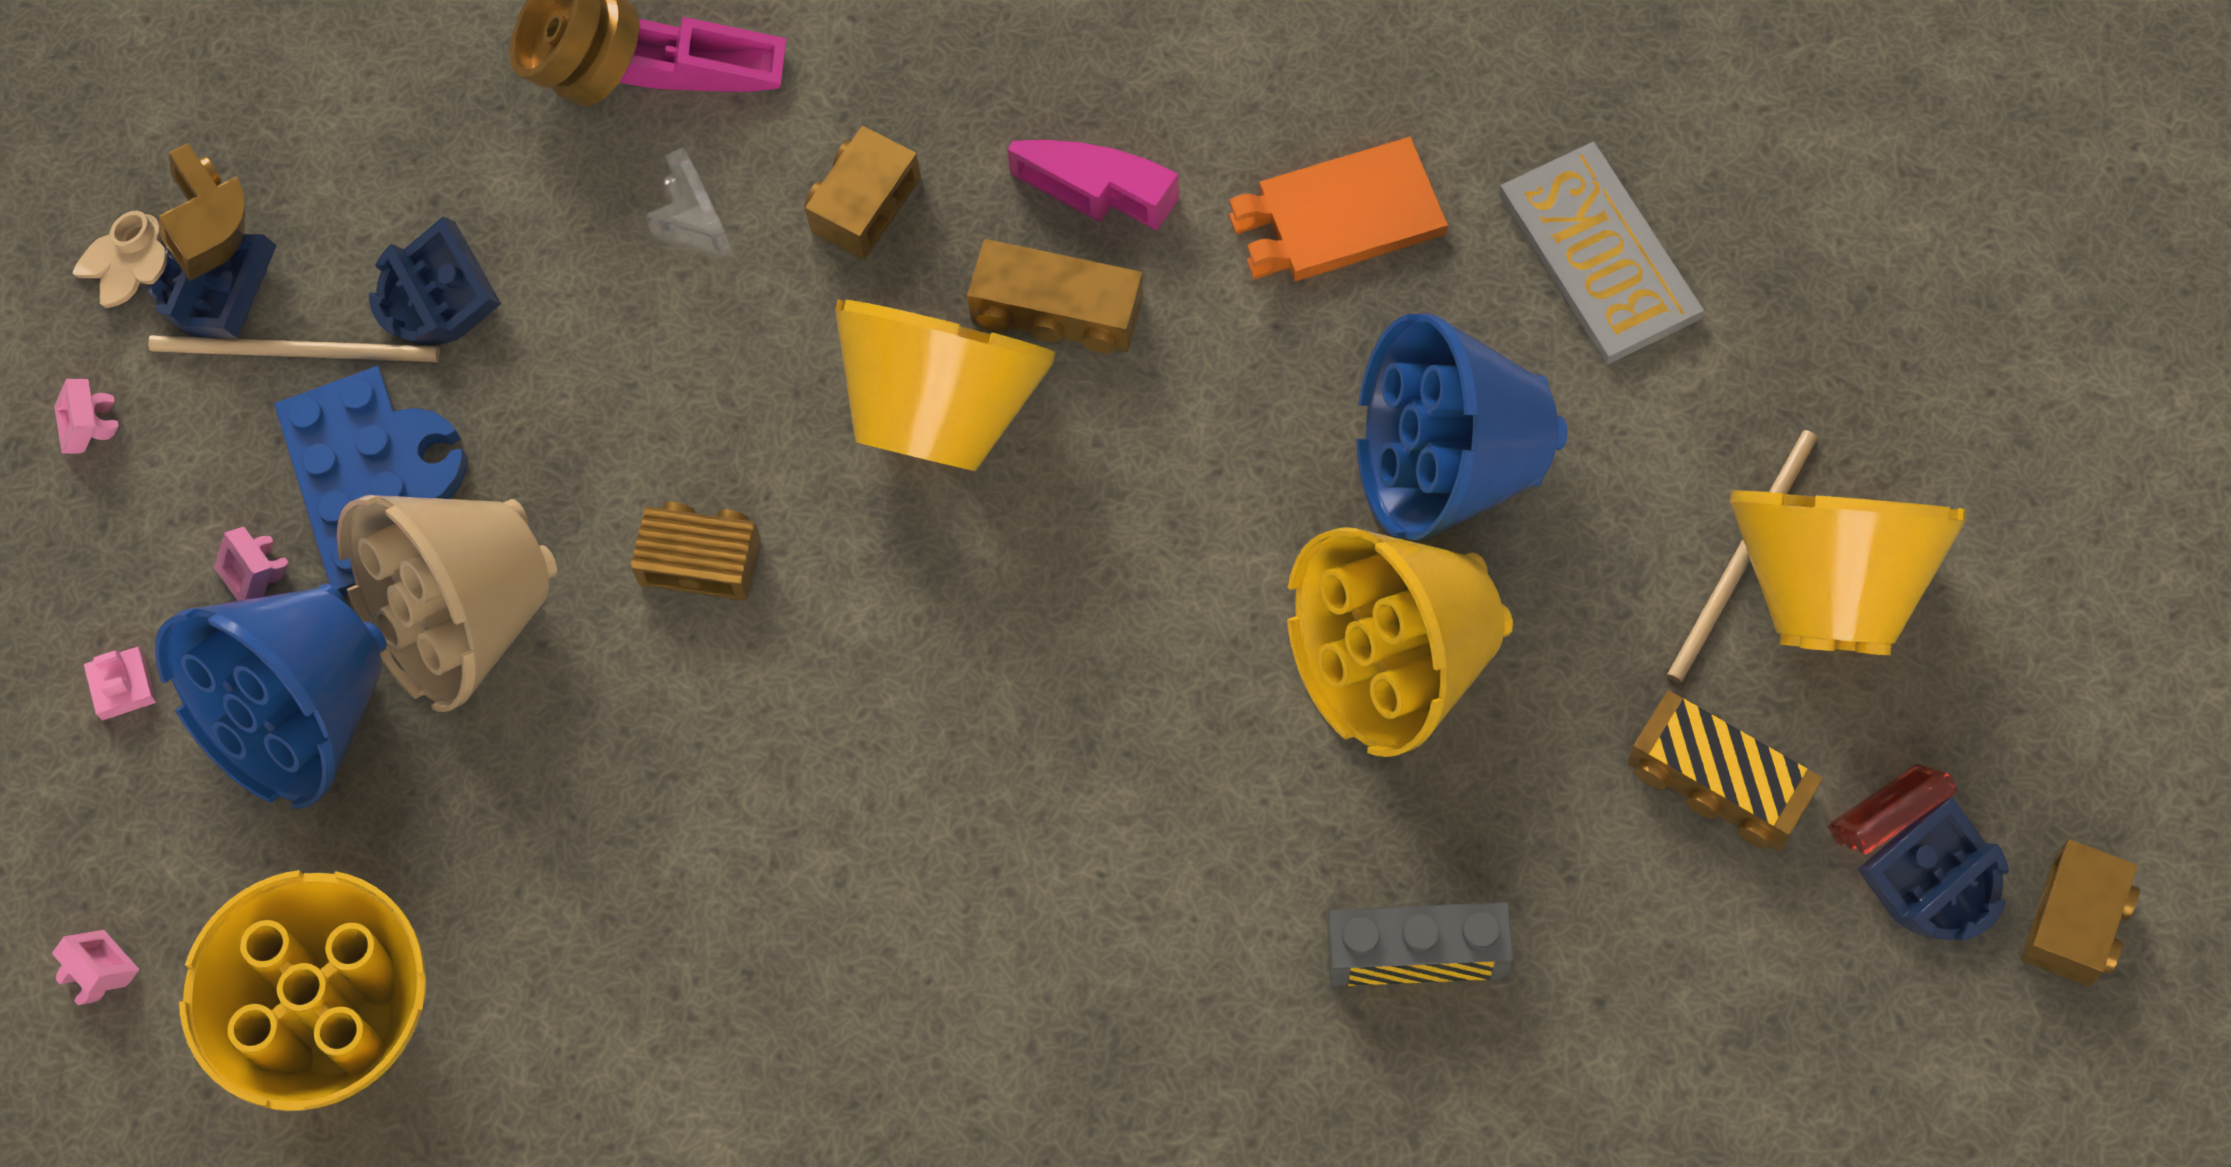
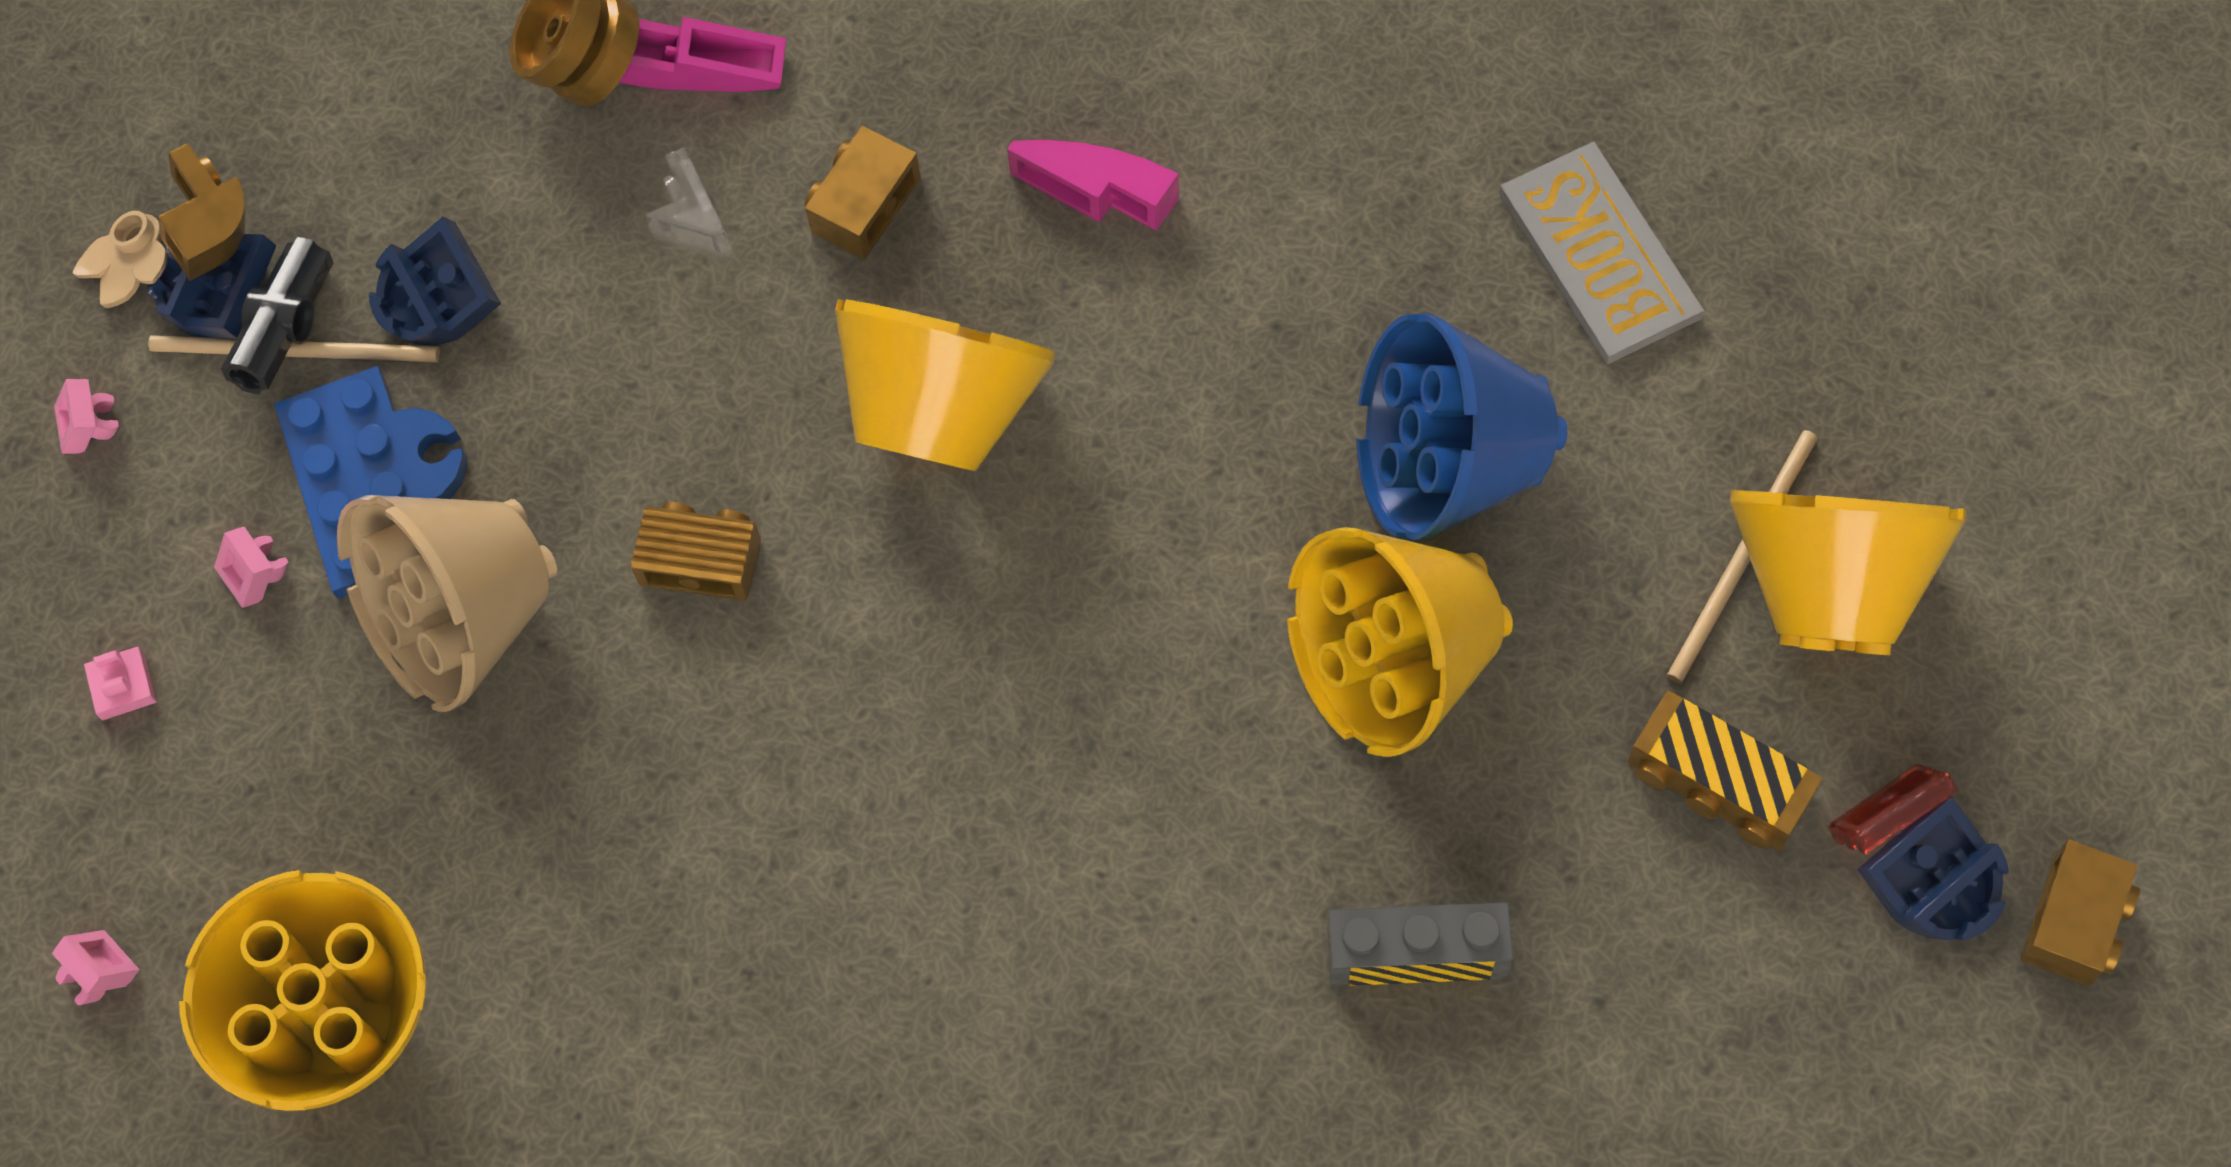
(273, 686): blue cone -> none
(277, 315): none -> black piece
(1055, 296): pearl gold brick -> none
(1340, 212): orange tile -> none

